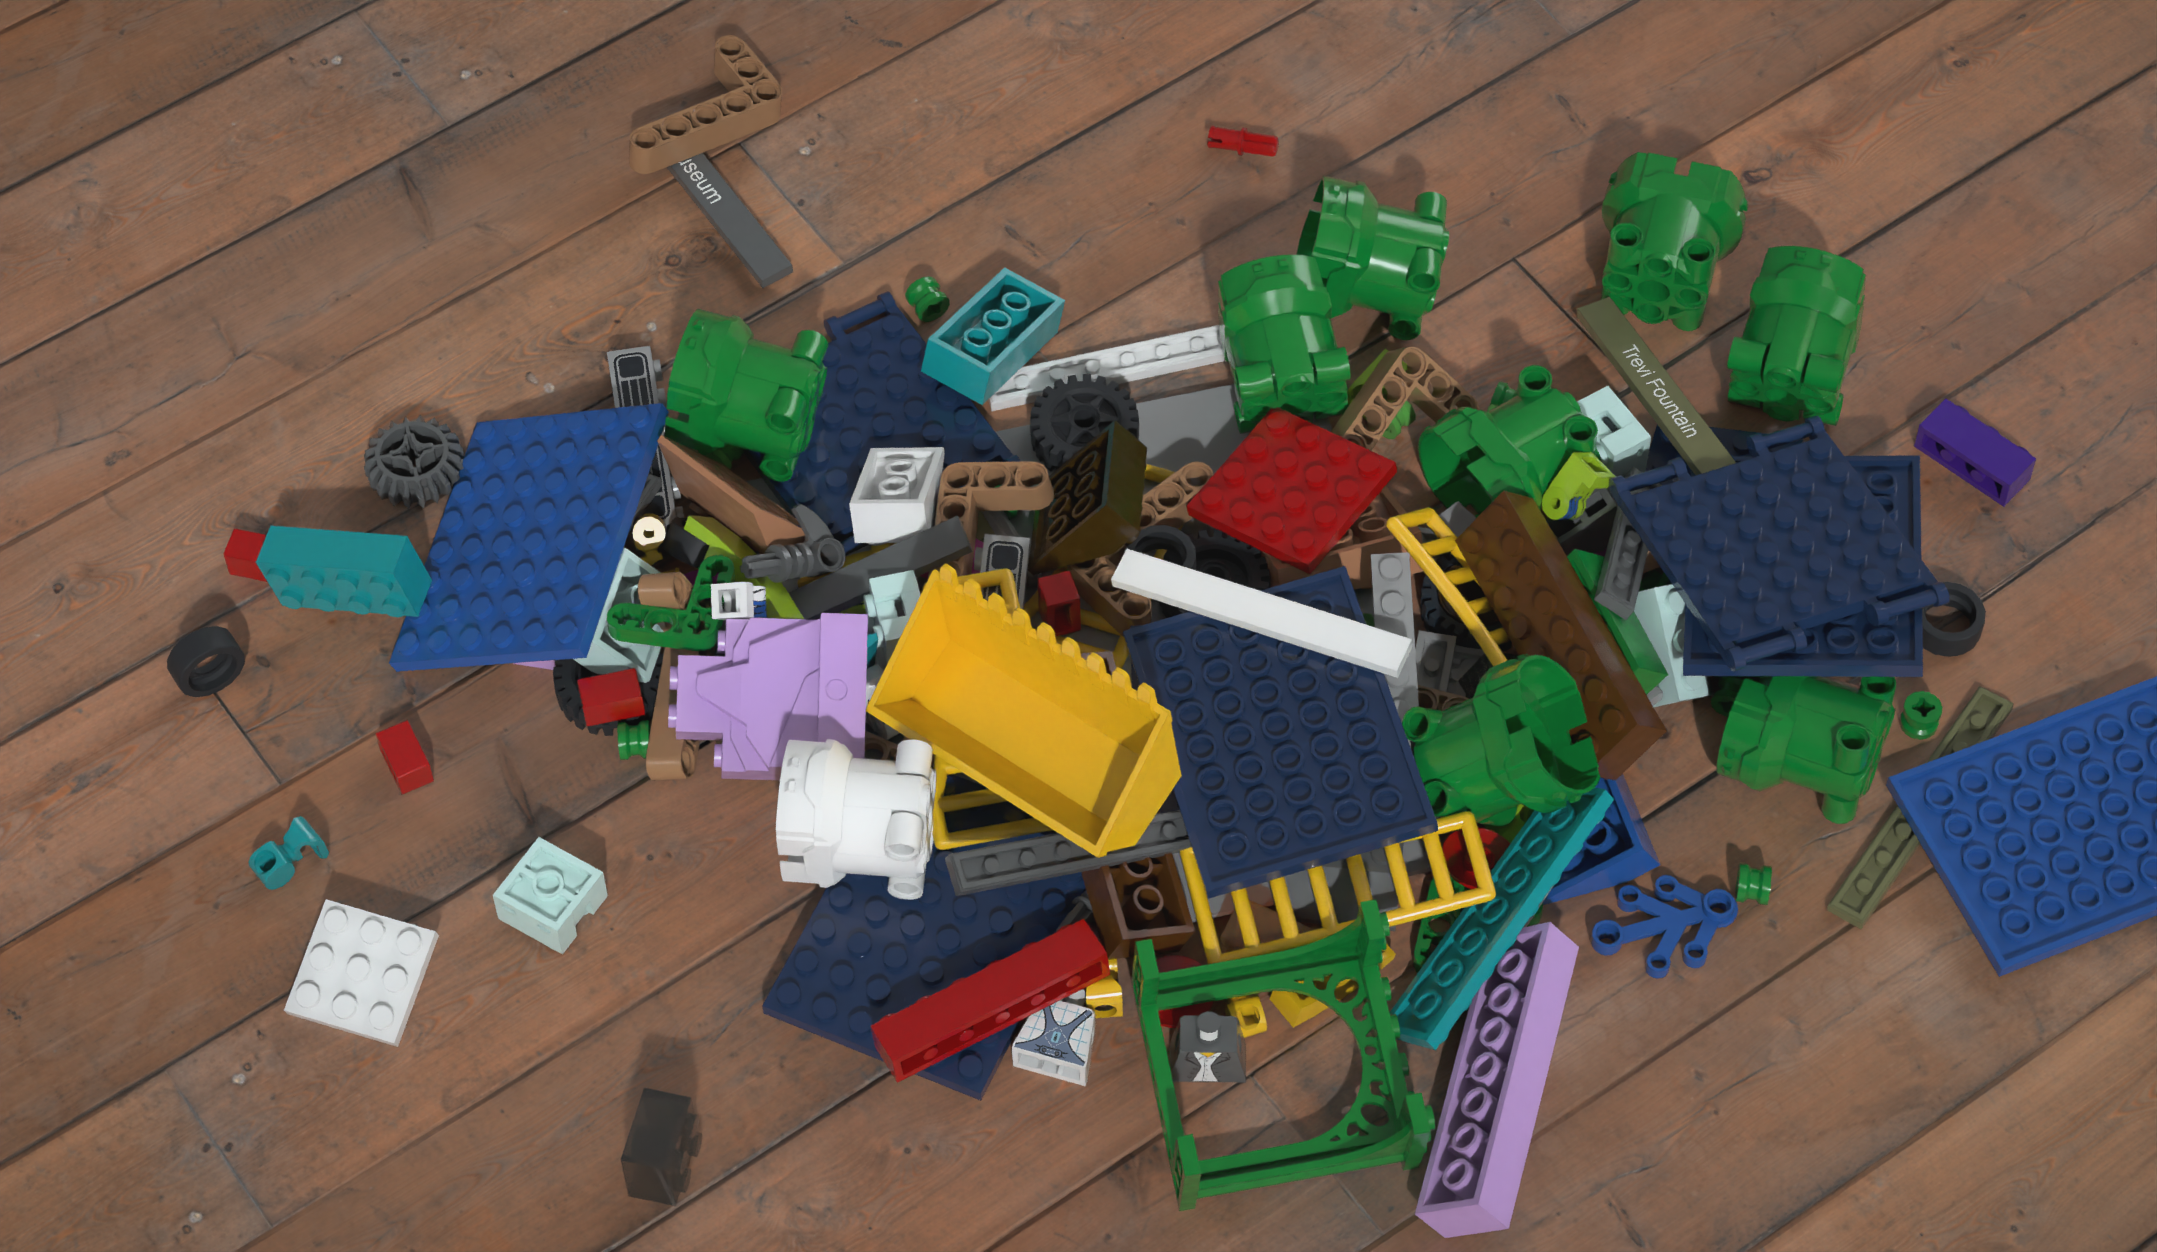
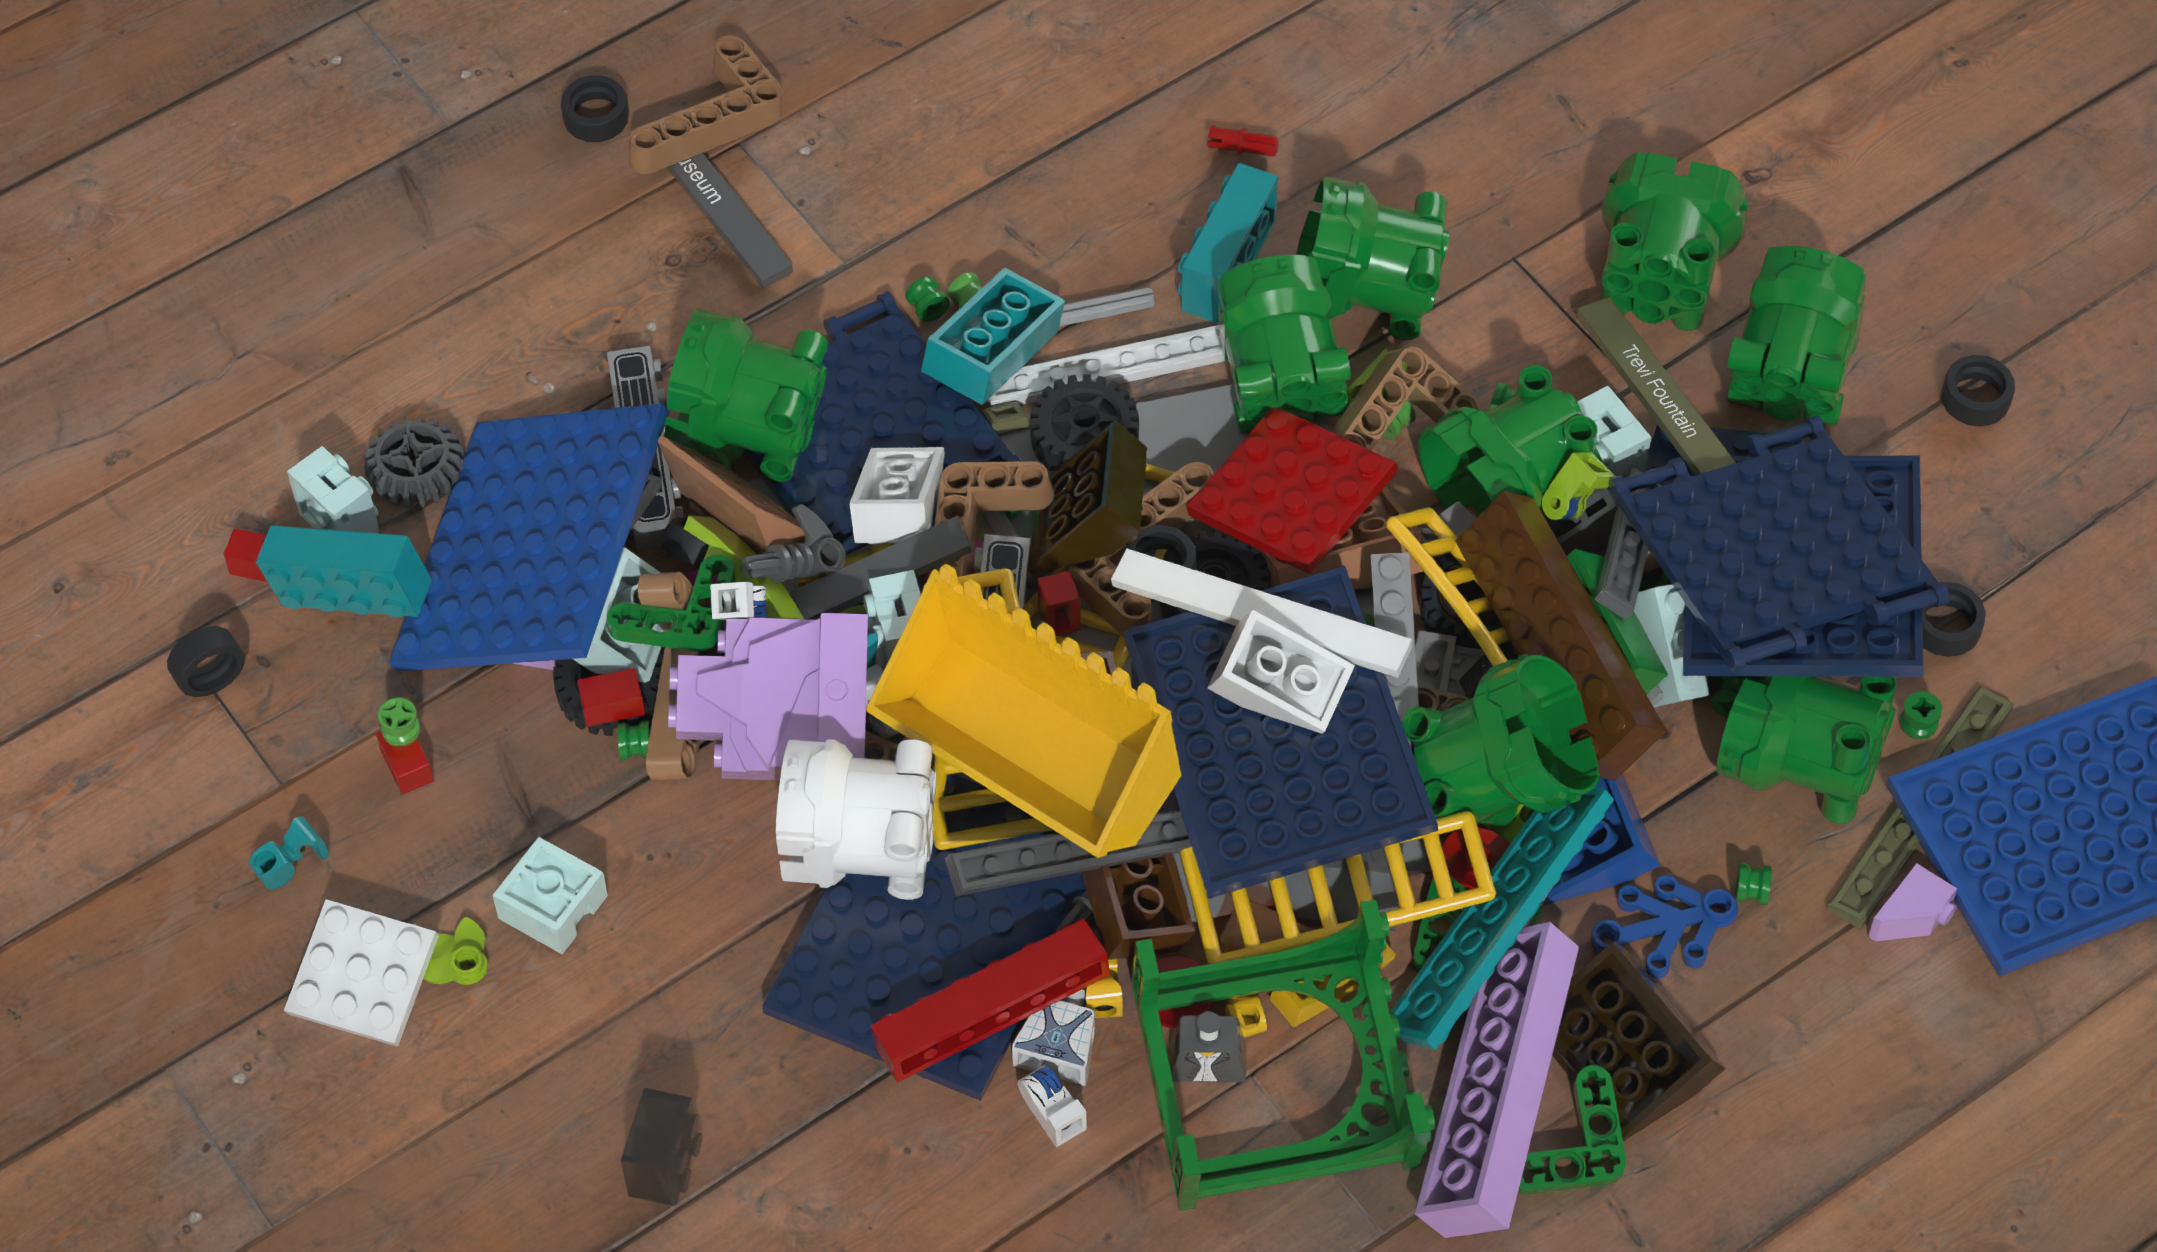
(331, 496): none -> light aqua piece
(389, 717): none -> bright green wheel
(457, 951): none -> lime plate
(599, 128): none -> black tyre
(648, 535): leg -> none
(964, 288): none -> bright green wheel
(1006, 417): none -> olive tile
(1052, 1105): none -> white leg
(1107, 305): none -> light grey axle
(1231, 236): none -> teal brick
(1280, 674): none -> white slope
(1593, 1144): none -> green beam
(1636, 1034): none -> dark brown slope
(1915, 907): none -> lavender slope
(1974, 412): none -> black tyre
(1975, 452): dark purple brick -> none

